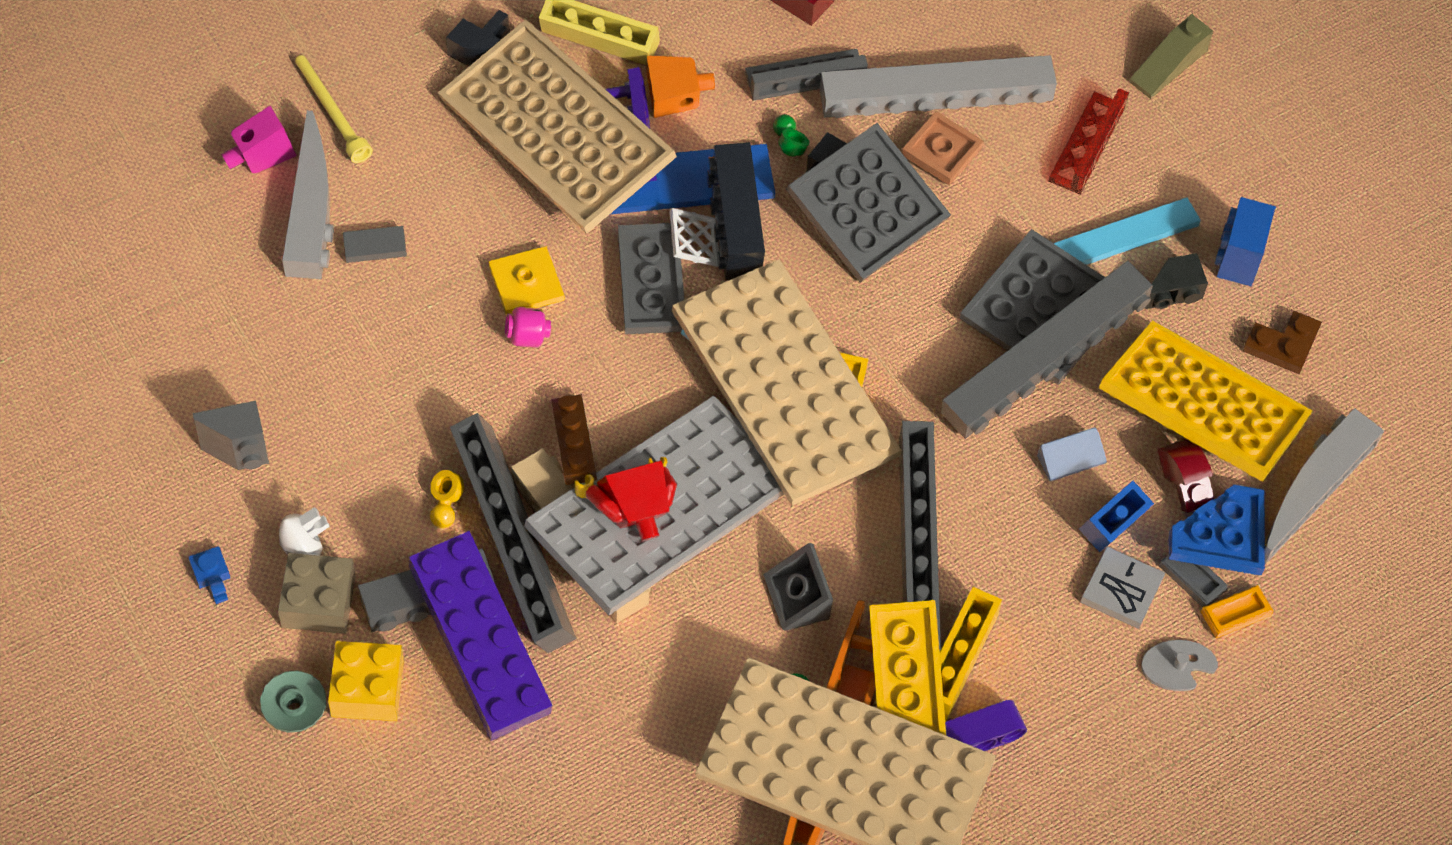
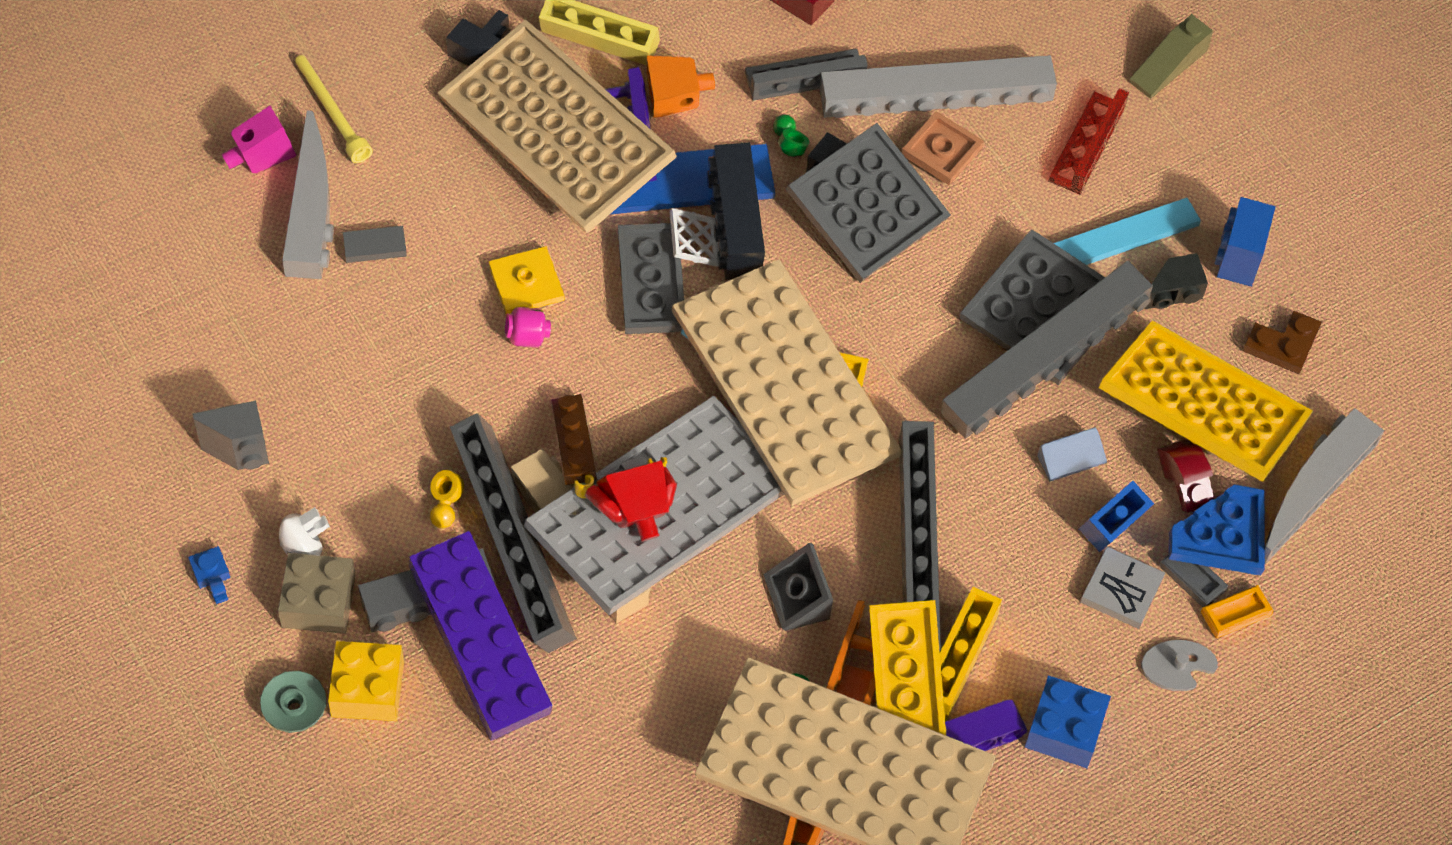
(1068, 722): none -> blue brick

